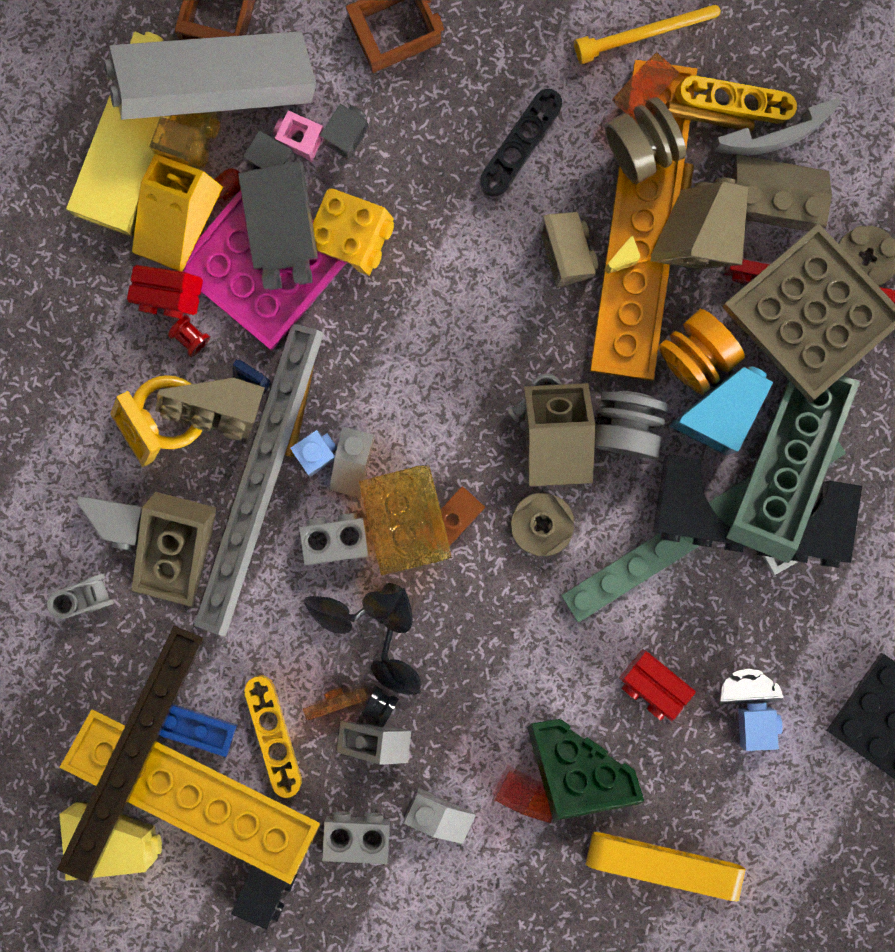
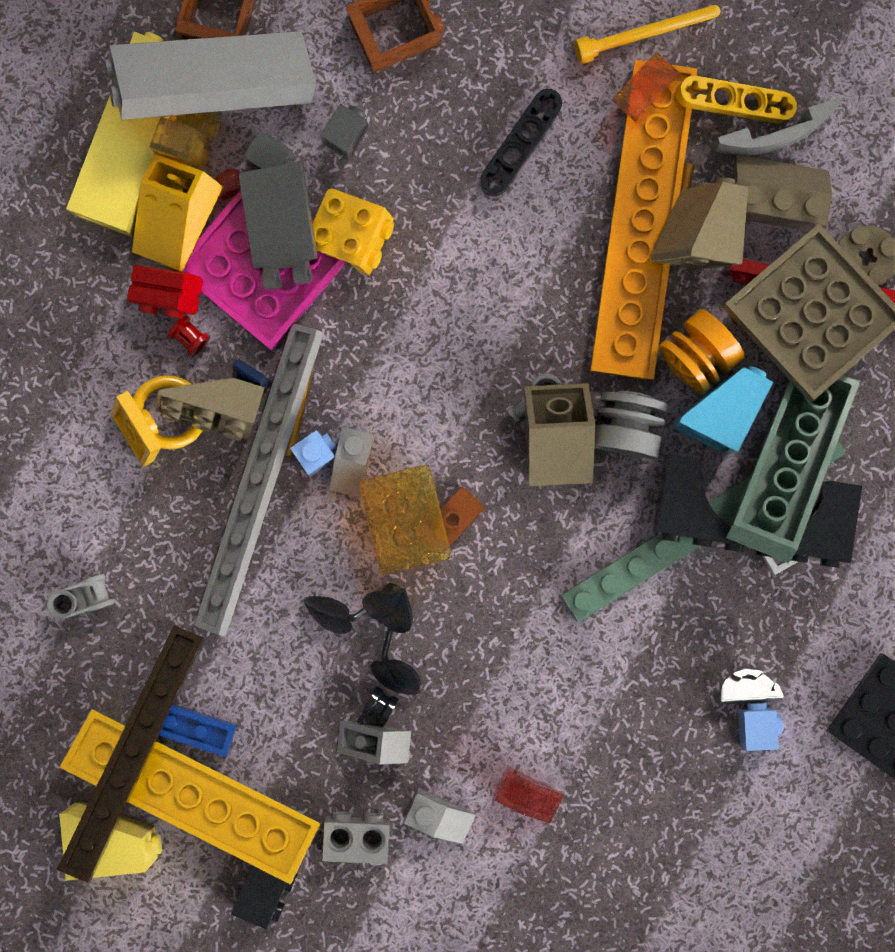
(113, 520): light grey slope -> none
(172, 548): dark tan slope -> none
(276, 735): yellow beam -> none
(294, 123): bright pink brick -> none
(334, 701): clear orange plate -> none
(335, 548): light grey brick -> none
(560, 527): dark tan plate -> none
(567, 248): dark tan slope -> none
(579, 772): dark green plate -> none
(625, 257): light yellow slope -> none
(646, 139): dark tan wheel -> none
(657, 685): red brick -> none
(665, 866): yellow beam -> none
(710, 117): pearl gold bar -> none

